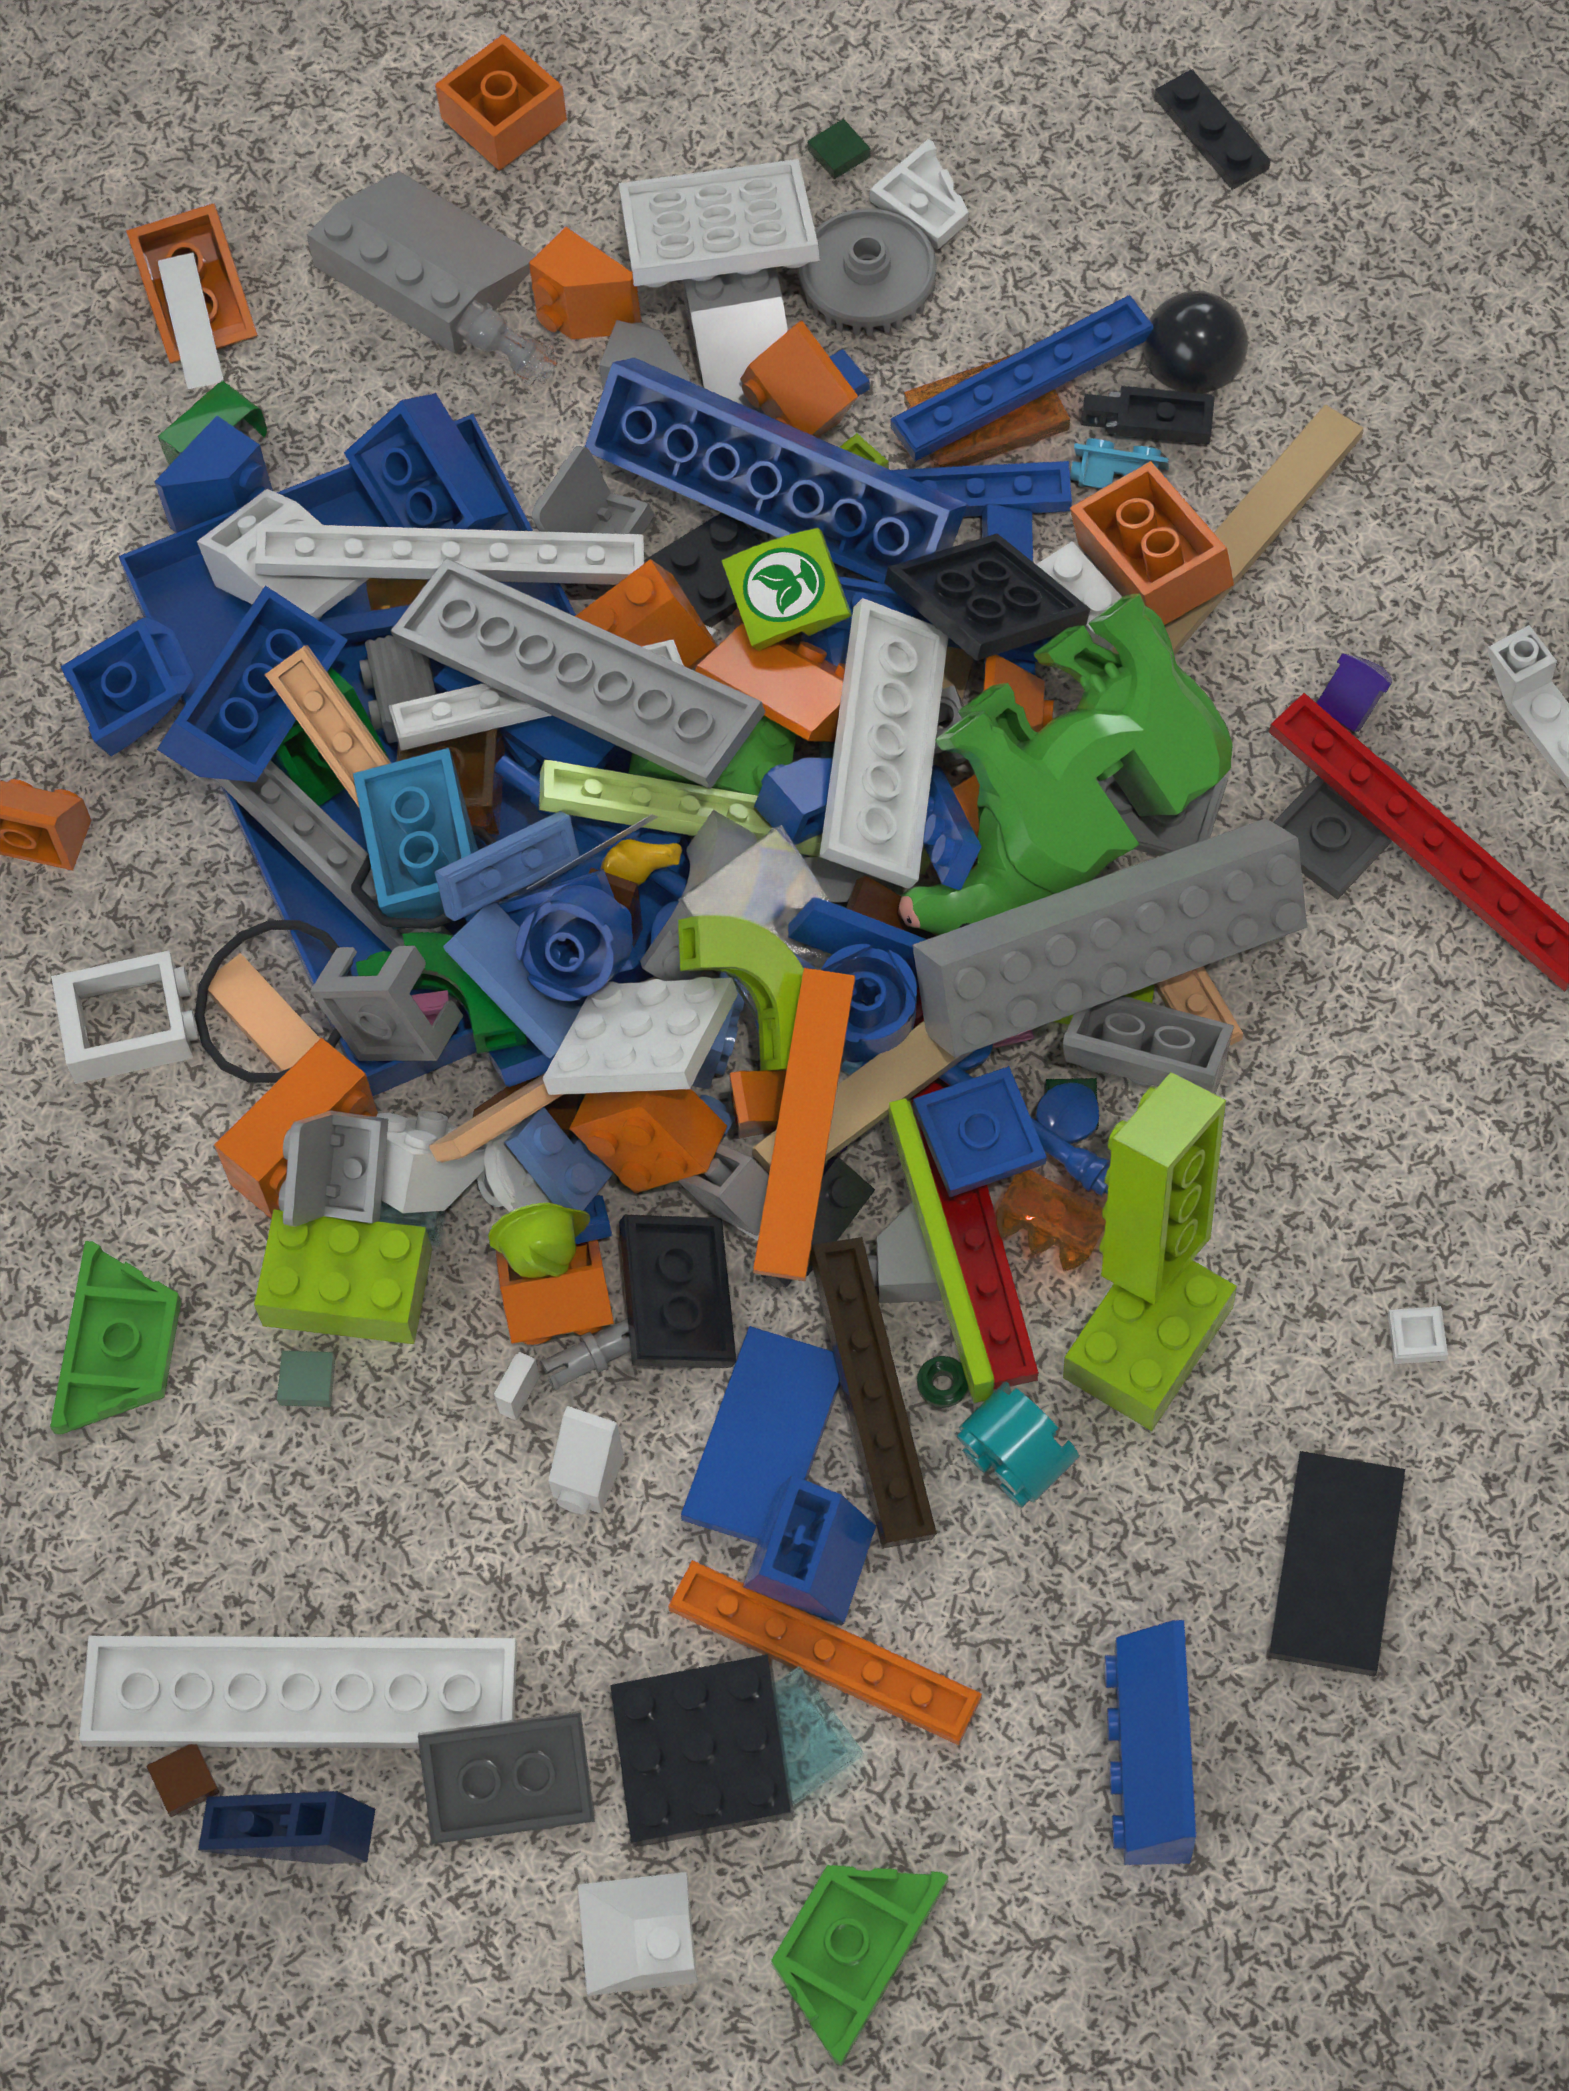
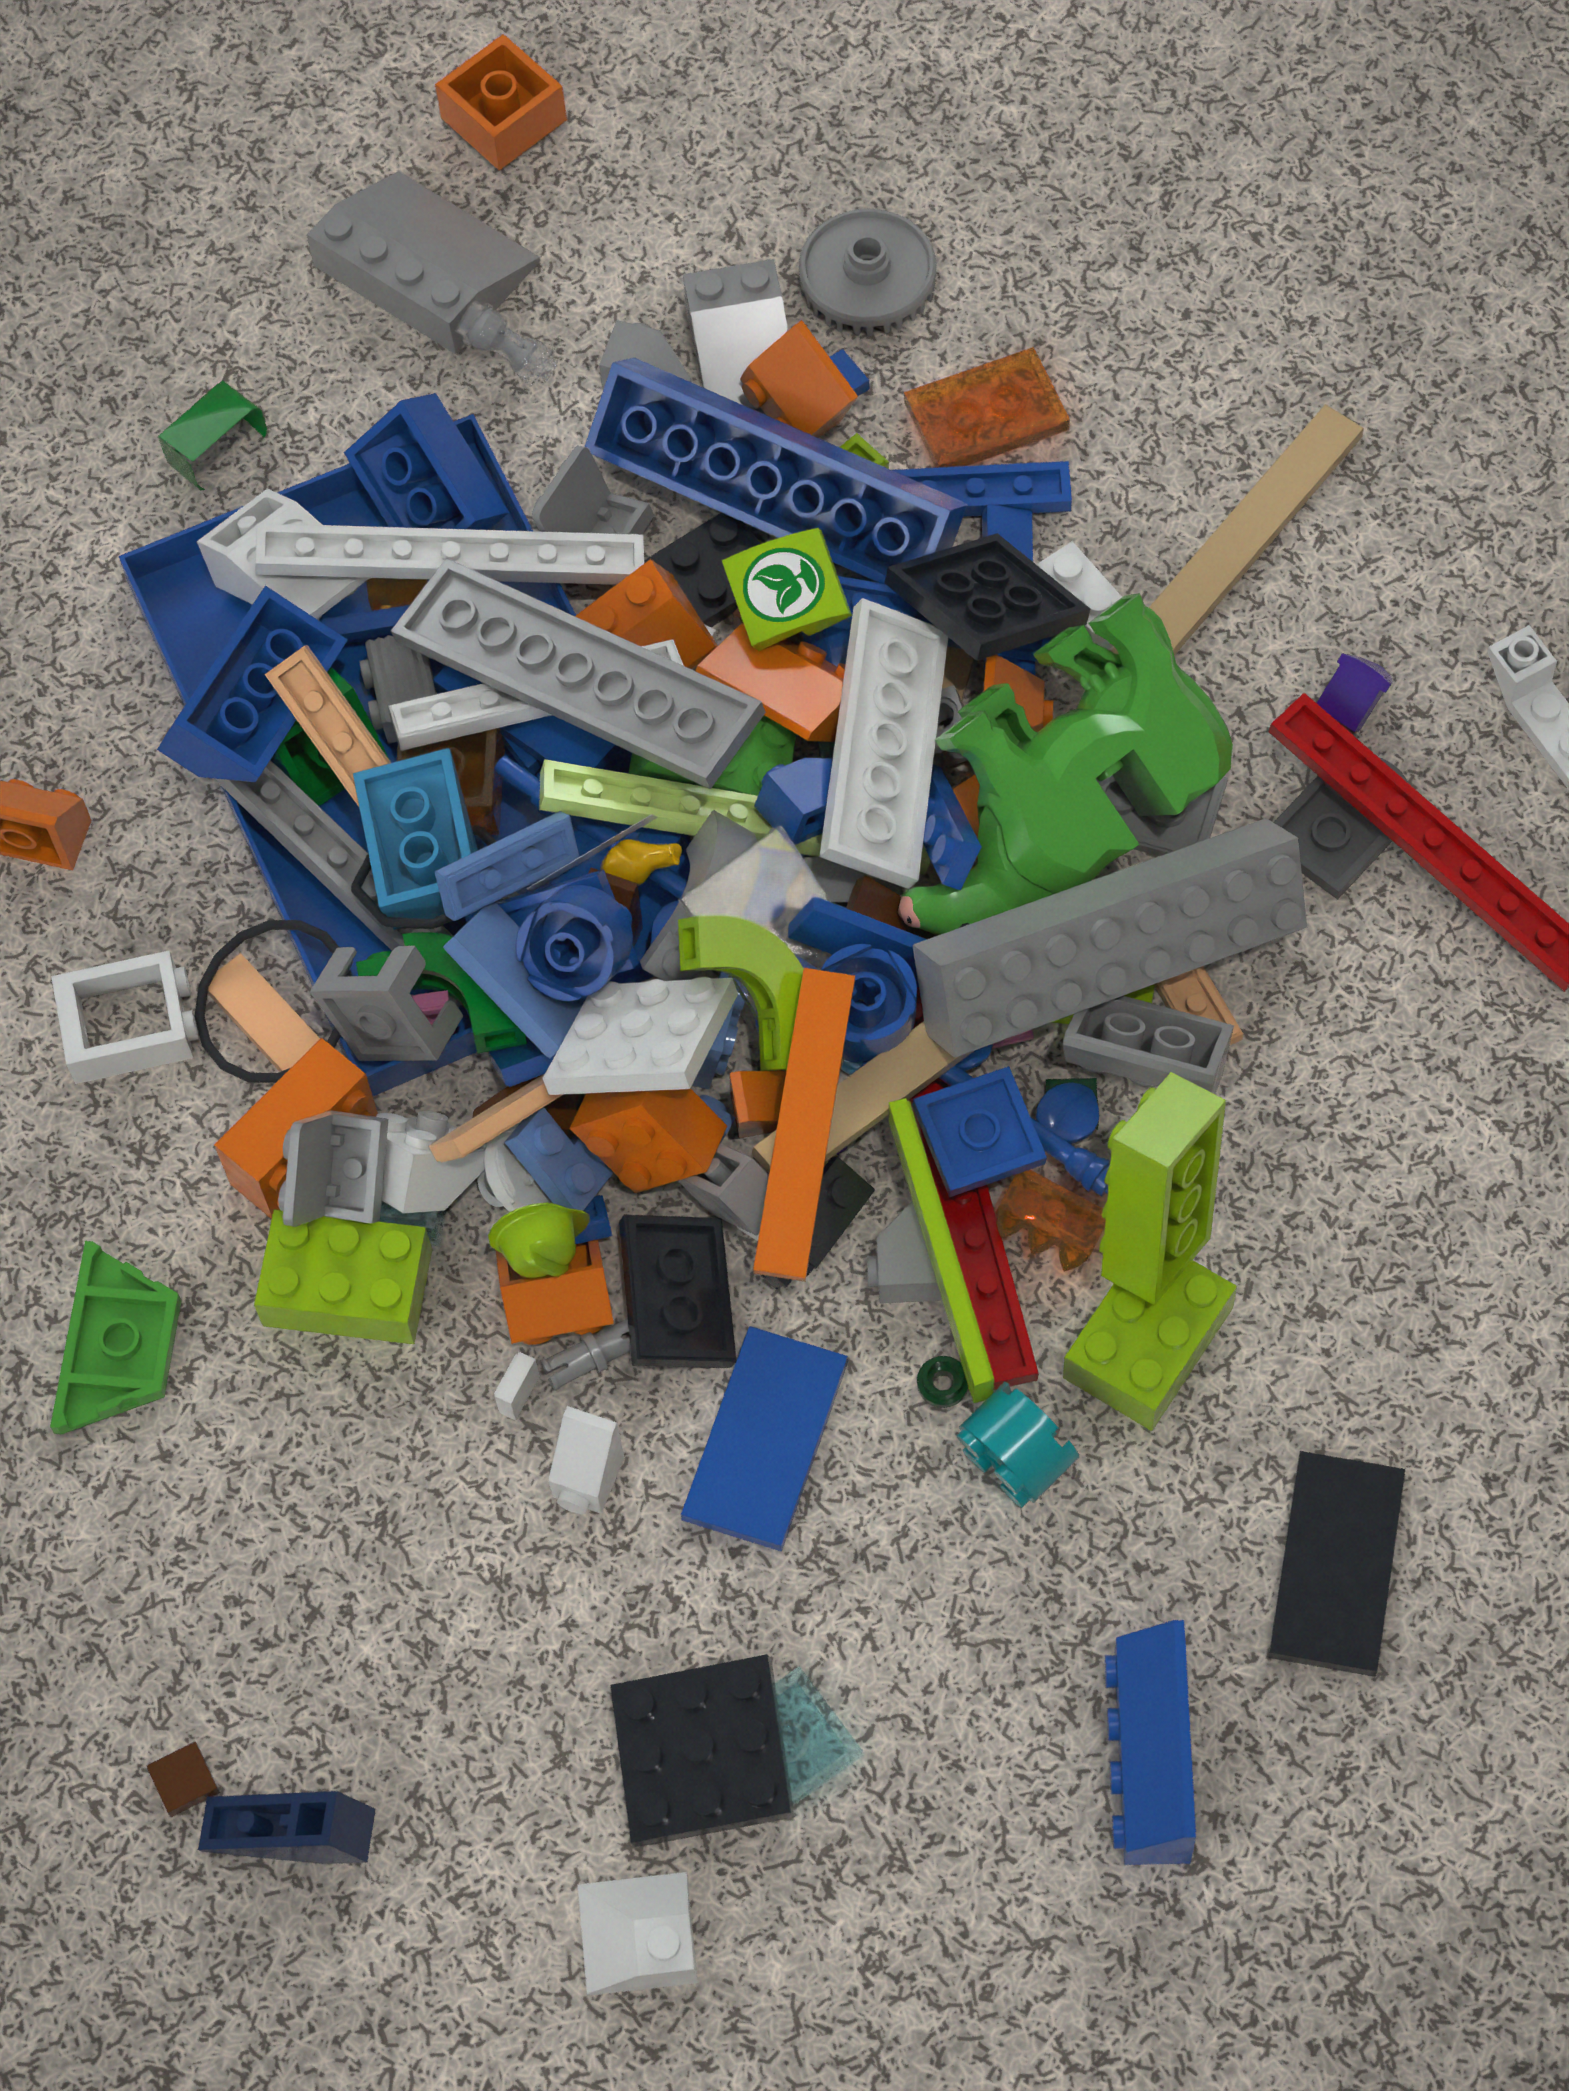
(129, 682): blue slope -> none
(190, 321): white sticker -> none
(202, 234): orange slope -> none
(212, 476): blue slope -> none
(291, 1690): white plate -> none
(306, 1378): sand green tile -> none
(506, 1777): dark grey tile -> none
(581, 288): orange slope -> none
(718, 223): white plate -> none
(811, 1550): blue slope -> none
(826, 1652): orange tile -> none
(838, 149): dark green tile -> none
(851, 1946): bright green wing -> none
(872, 1393): dark brown plate -> none
(923, 195): white wing -> none
(1021, 378): blue tile -> none
(1102, 462): medium azure hinge -> none
(1151, 414): black hinge -> none
(1152, 543): orange brick -> none
(1196, 342): black piece -> none
(1212, 129): black plate -> none
(1417, 1335): white tile -> none

